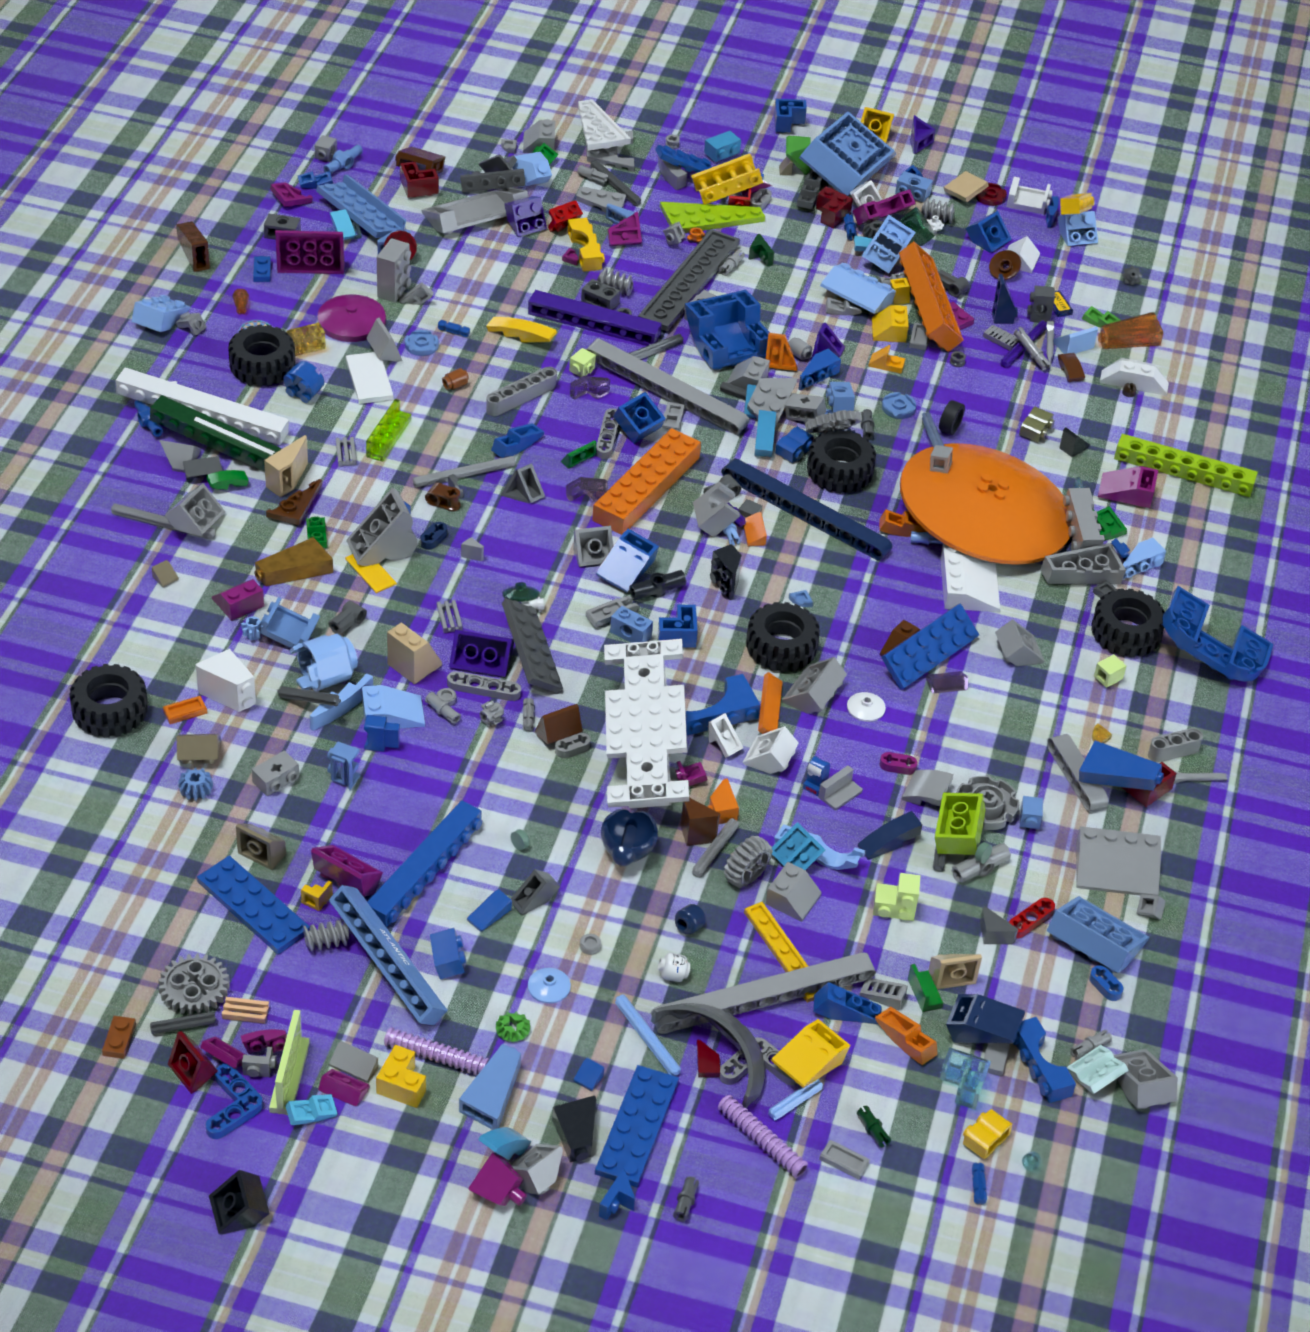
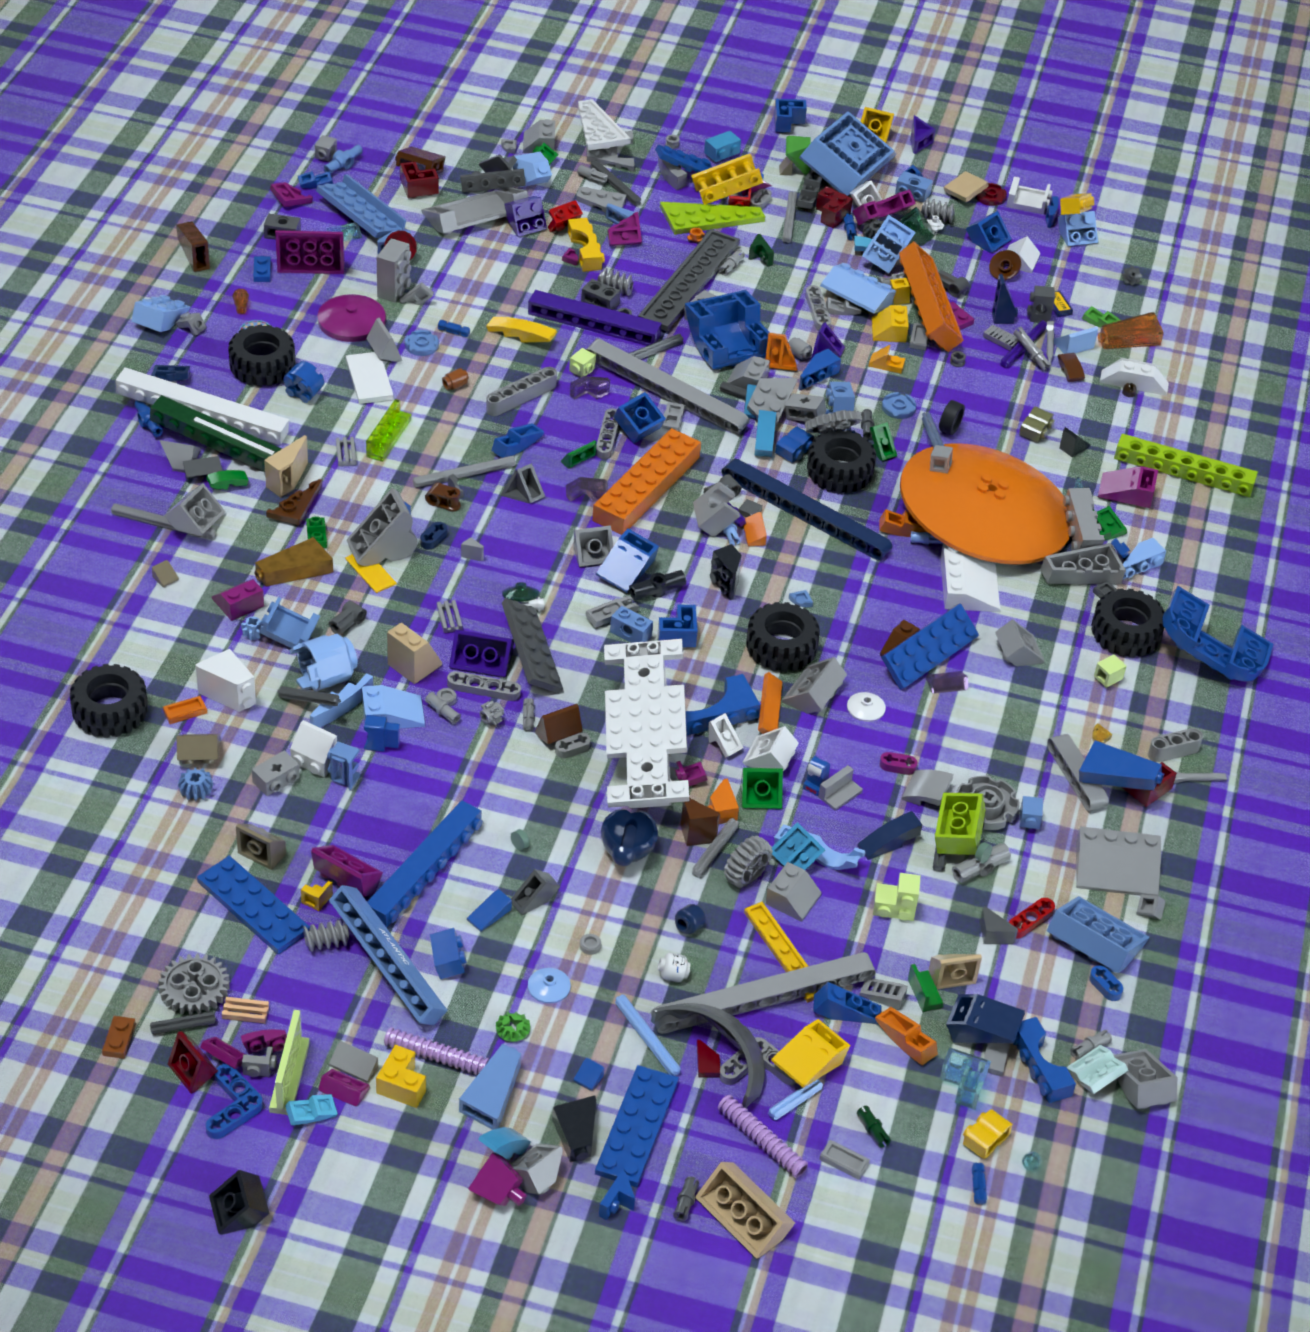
(171, 372): none -> dark blue wing
(308, 338): clear yellow brick -> none
(311, 748): none -> white slope
(343, 223): medium azure slope -> none
(674, 233): light grey bracket -> none
(744, 1209): none -> tan slope
(761, 787): none -> green slope
(789, 218): none -> light grey axle
(817, 308): none -> light grey beam
(883, 441): none -> green slope

